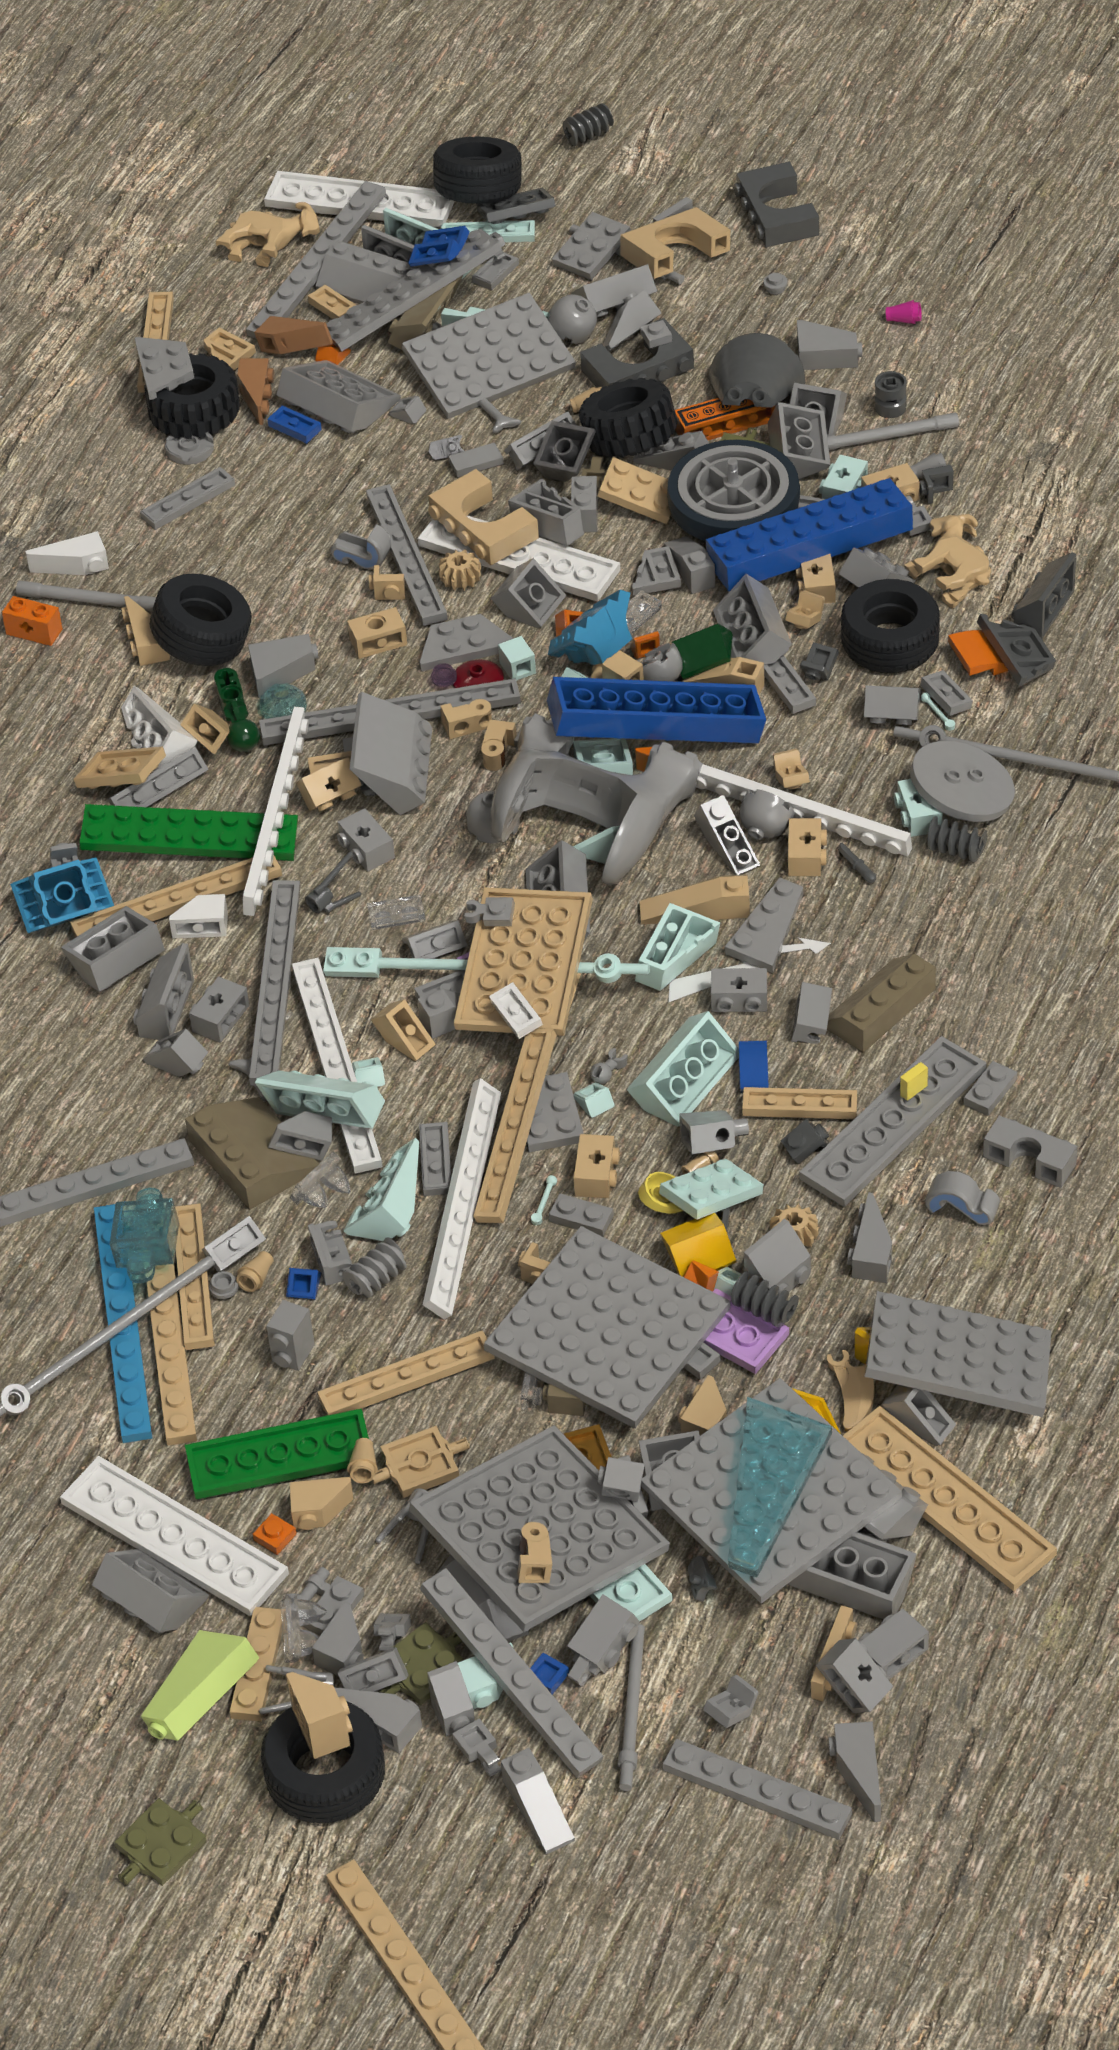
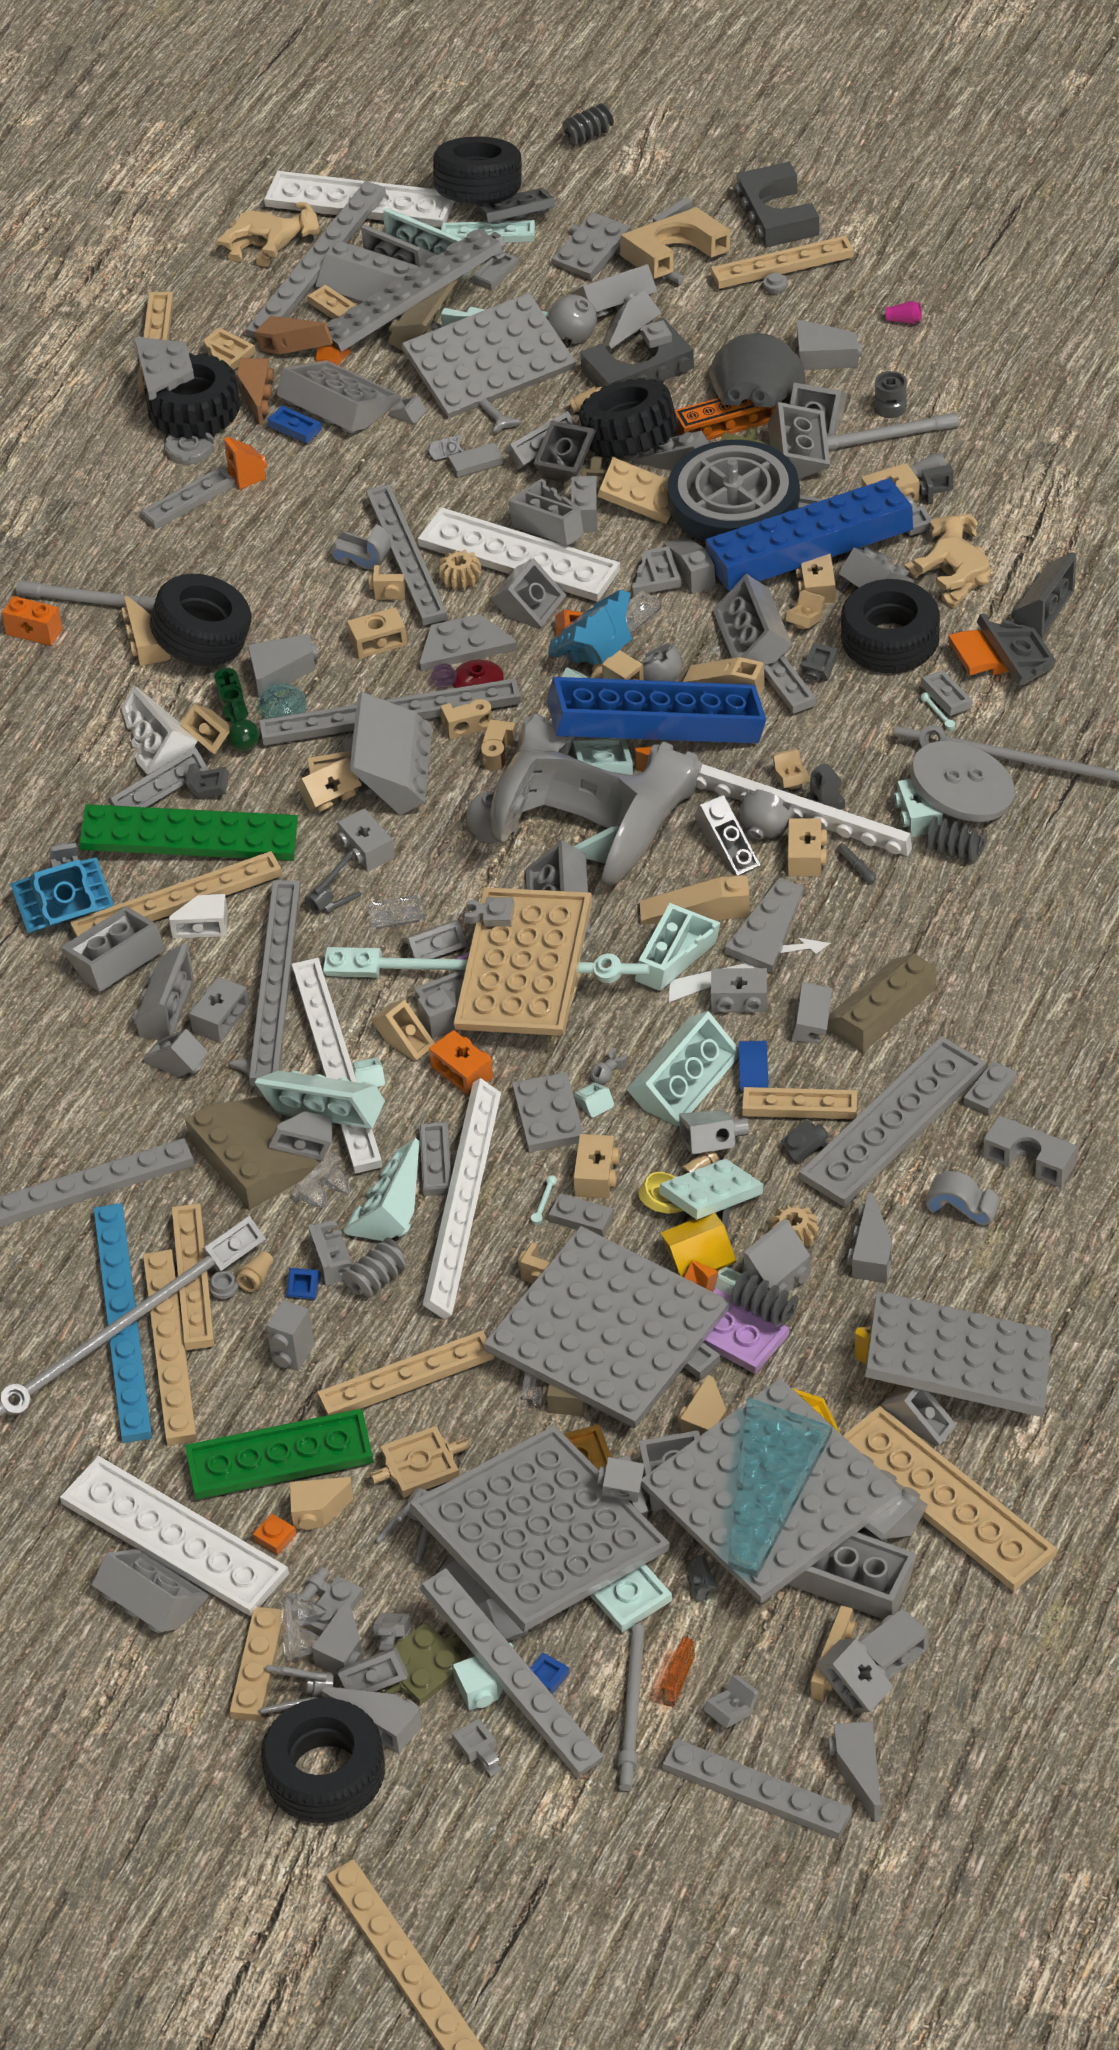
(72, 556): white slope -> none
(120, 767): tan plate -> none
(144, 1234): clear light blue brick -> none
(160, 1842): olive plate -> none
(197, 1682): yellowish green slope -> none
(208, 782): none -> dark grey bracket
(244, 463): none -> orange slope
(274, 816): white plate -> none
(319, 1714): tan slope -> none
(362, 1463): tan cone -> none
(439, 246): blue slope -> none
(450, 1698): light grey slope -> none
(460, 1061): none -> orange brick
(487, 539): tan arch -> none
(515, 1010): white plate -> none
(515, 1126): tan plate -> none
(517, 658): light aqua brick -> none
(536, 1557): tan leg -> none
(536, 1800): slope -> none
(601, 1639): light grey hinge -> none
(644, 644): orange slope -> none
(678, 1672): none -> clear orange tile
(704, 649): dark green slope -> none
(782, 262): none -> tan plate
(825, 787): none -> dark grey leg
(843, 476): light aqua brick -> none
(856, 1390): tan piece -> none
(892, 703): light grey slope -> none
(913, 1081): light yellow tile -> none

